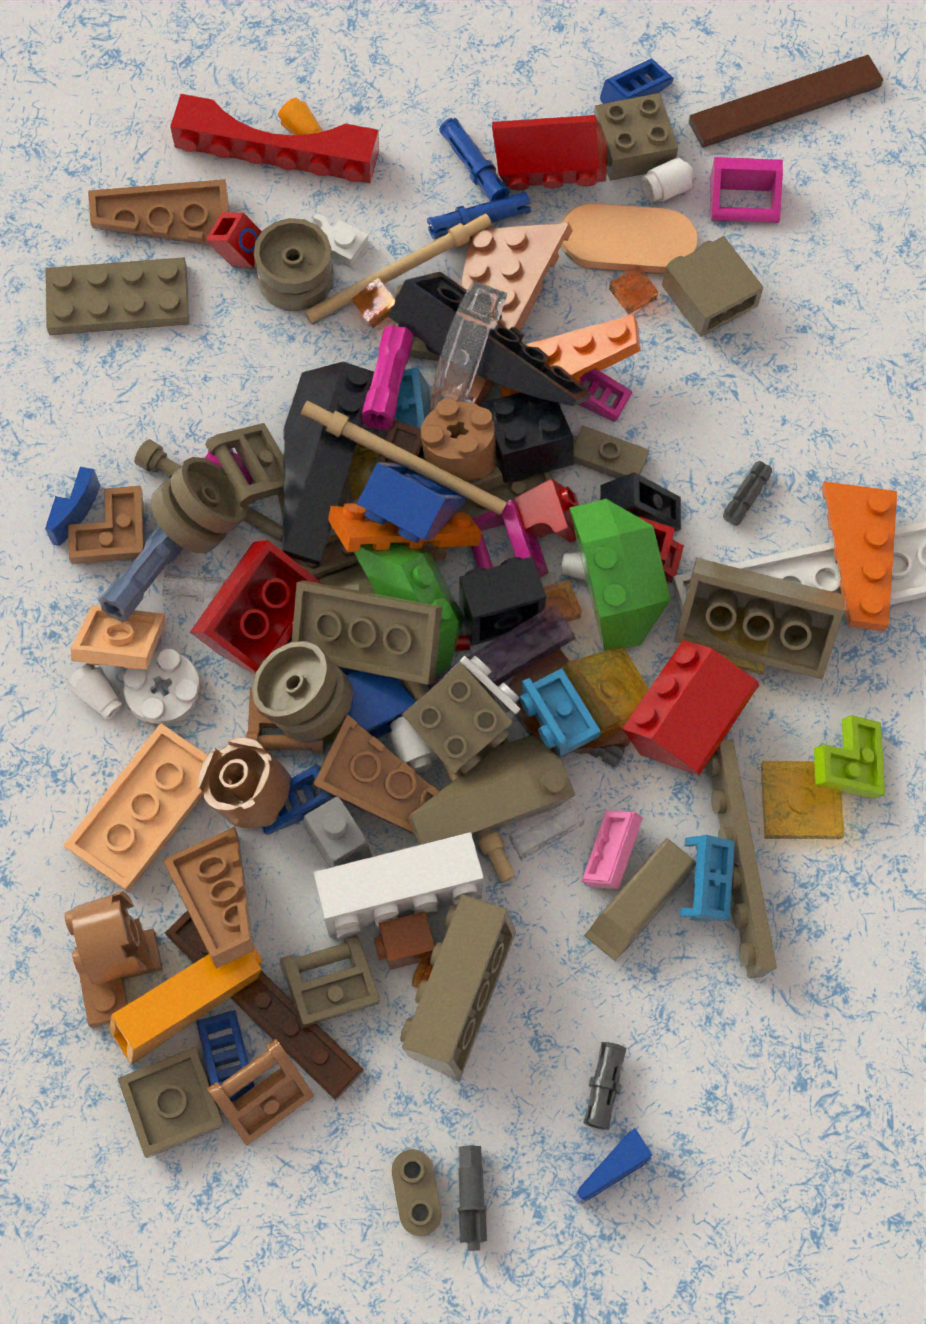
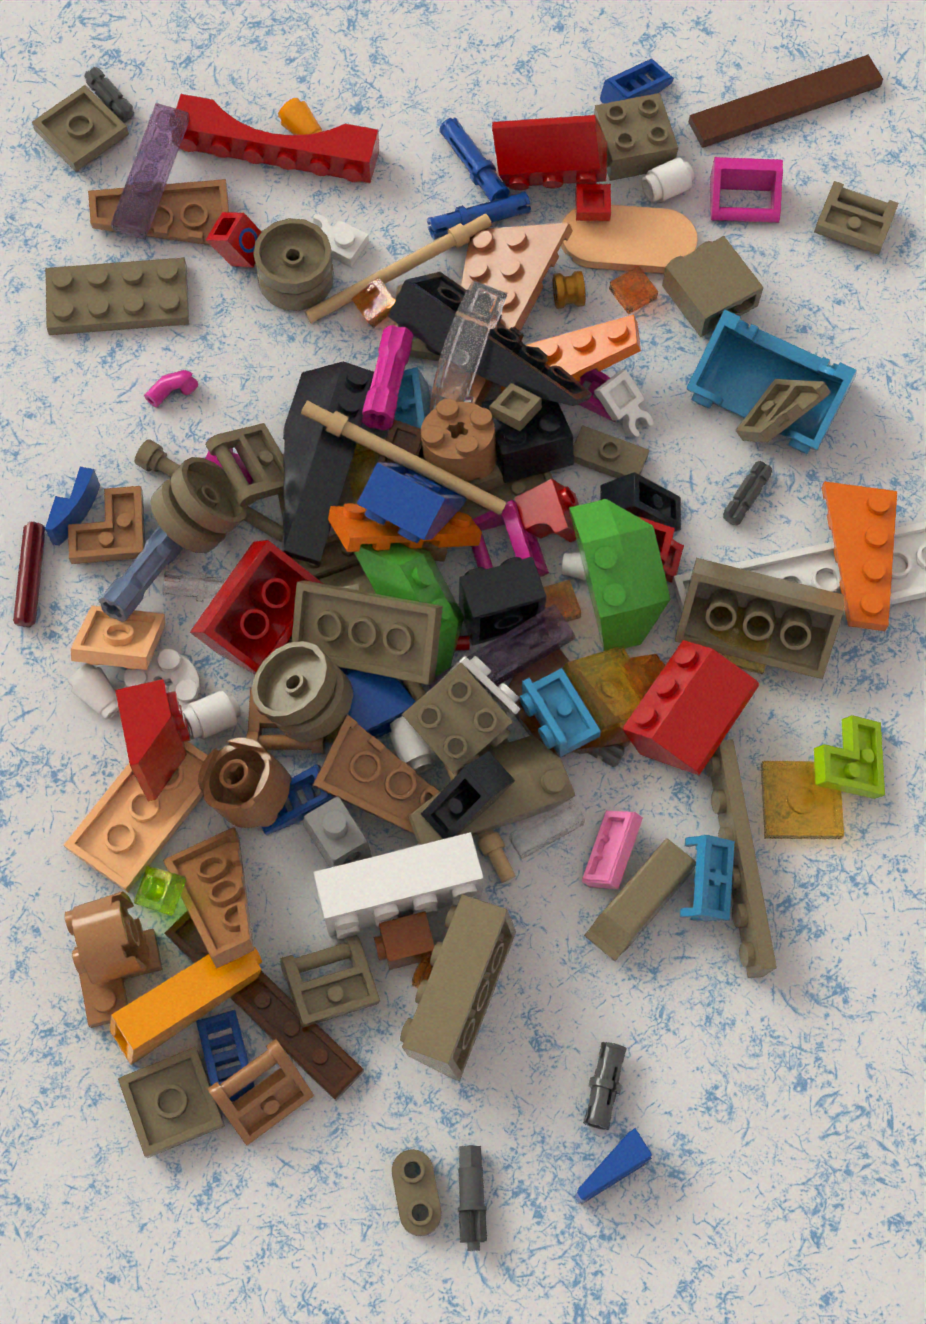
(29, 574): none -> dark red axle
(80, 128): none -> dark tan plate
(109, 94): none -> dark grey axle
(150, 171): none -> clear purple plate
(153, 733): none -> red slope
(160, 890): none -> clear neon green plate
(168, 383): none -> dark pink arm
(211, 715): none -> white brick
(467, 796): none -> black slope
(515, 407): none -> dark tan plate
(569, 289): none -> pearl gold wheel
(593, 202): none -> red plate
(621, 400): none -> white plate
(644, 671): none -> clear orange plate
(744, 363): none -> dark azure windscreen
(780, 407): none -> dark tan wing
(853, 224): none -> dark tan plate

